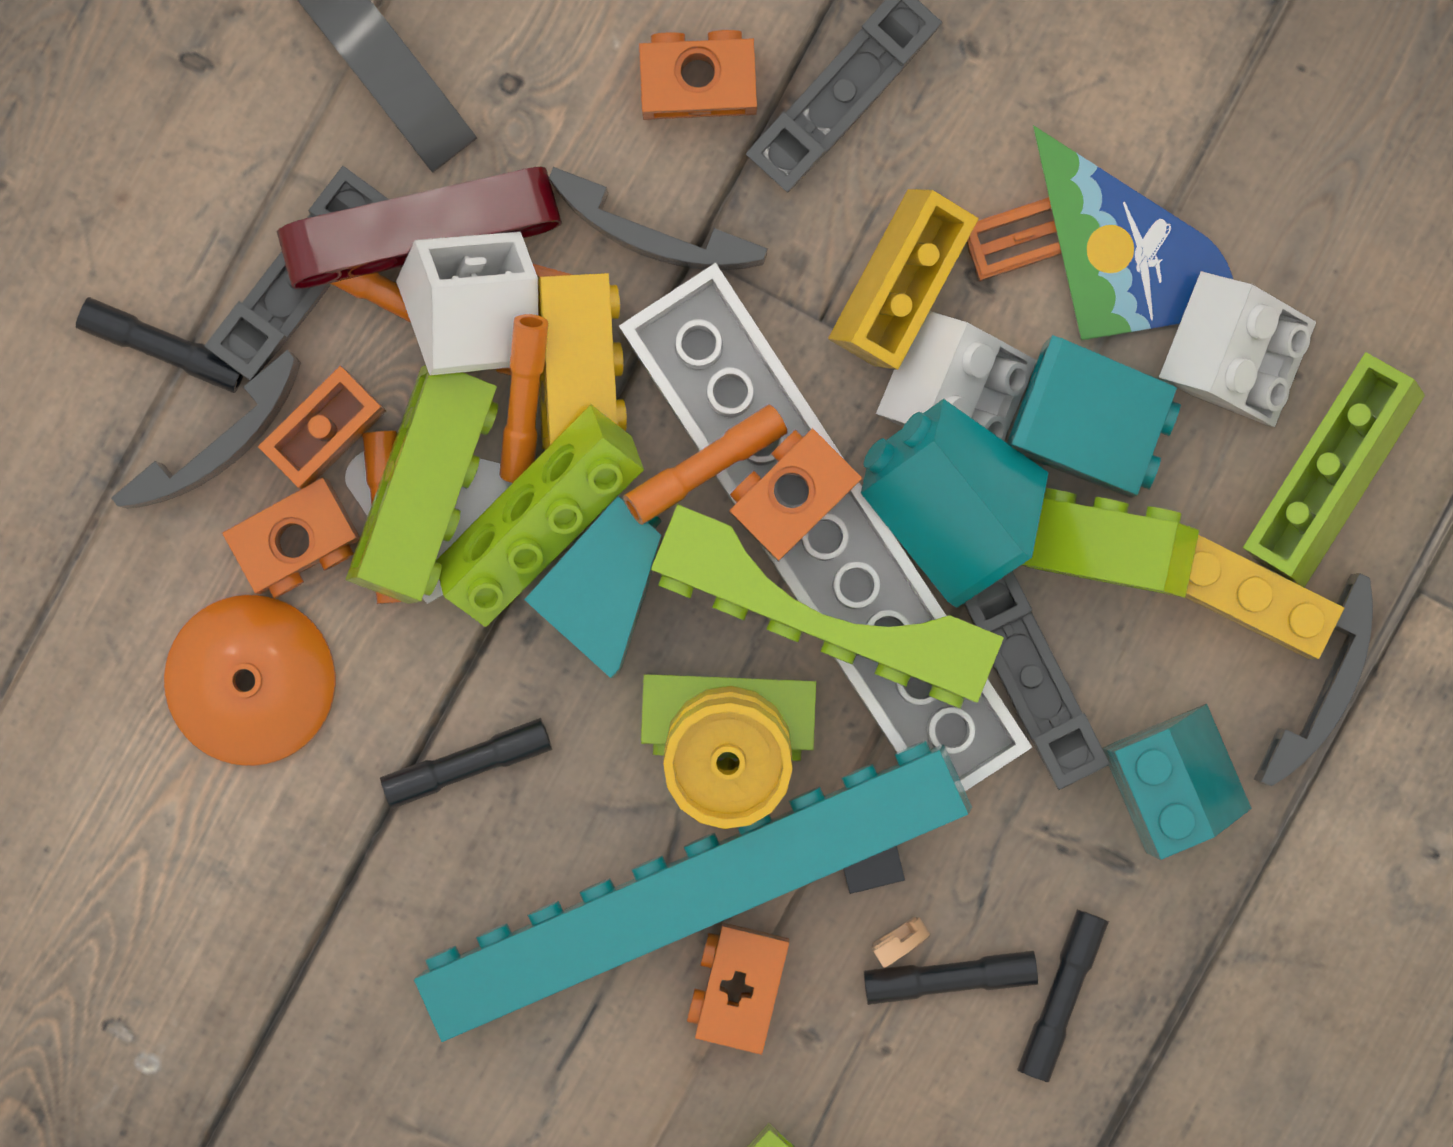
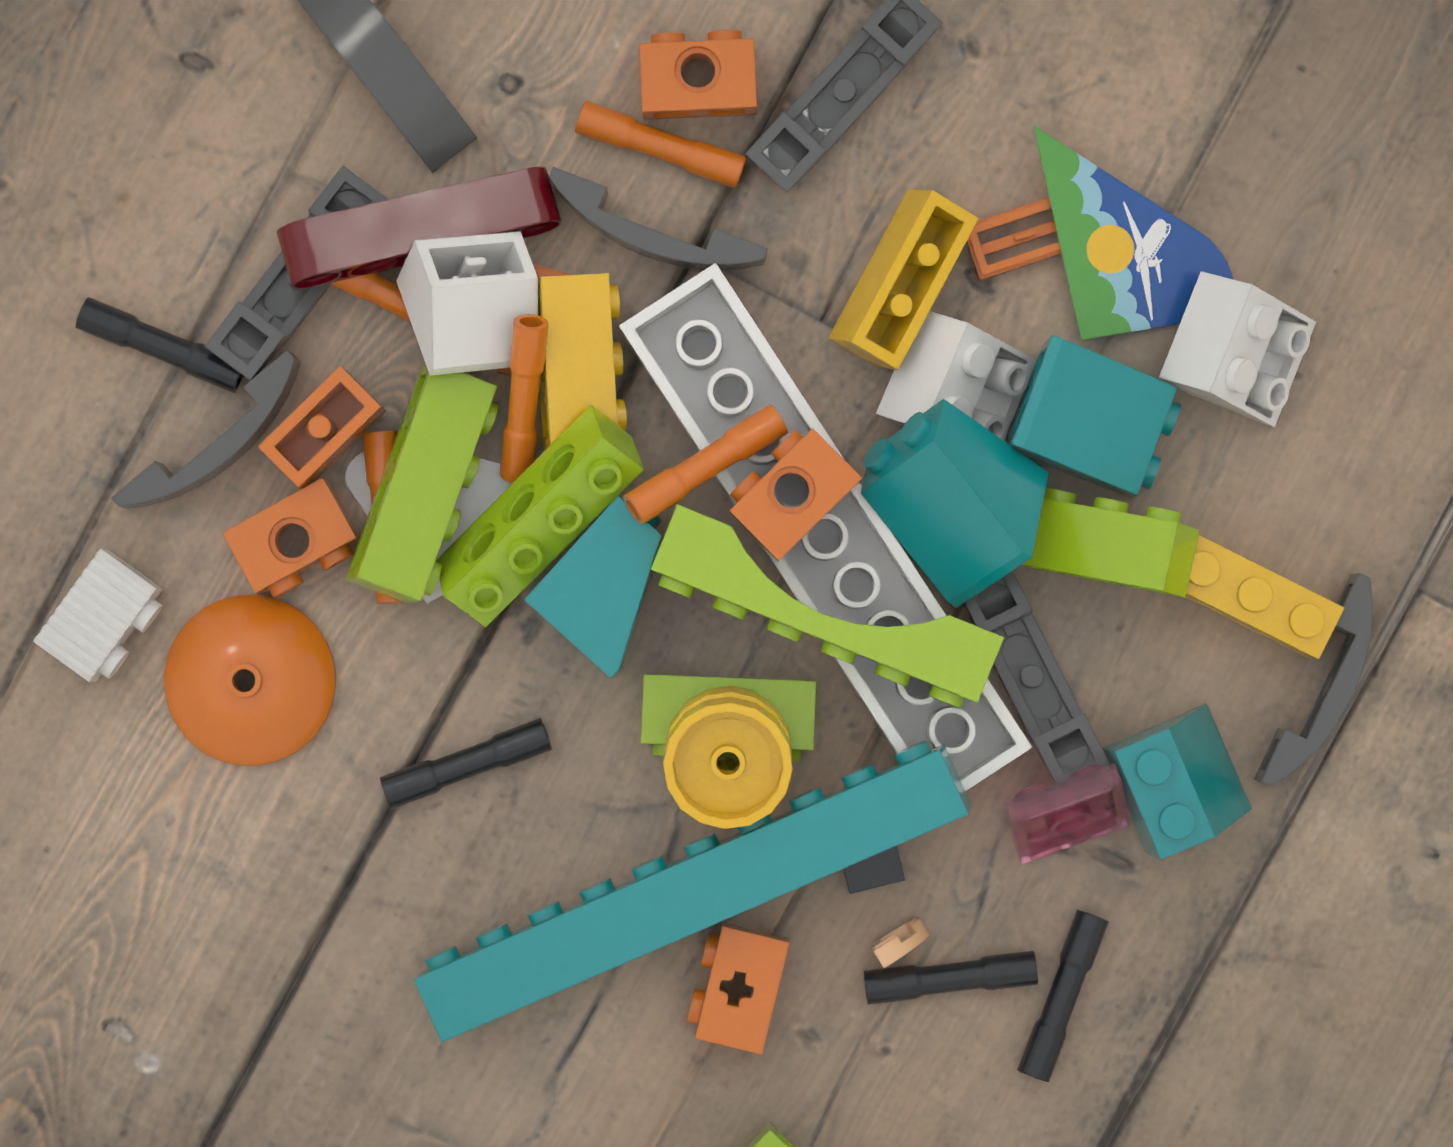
(100, 616): none -> white brick
(627, 133): none -> orange piece
(1067, 812): none -> clear pink plate
(1334, 470): lime brick -> none

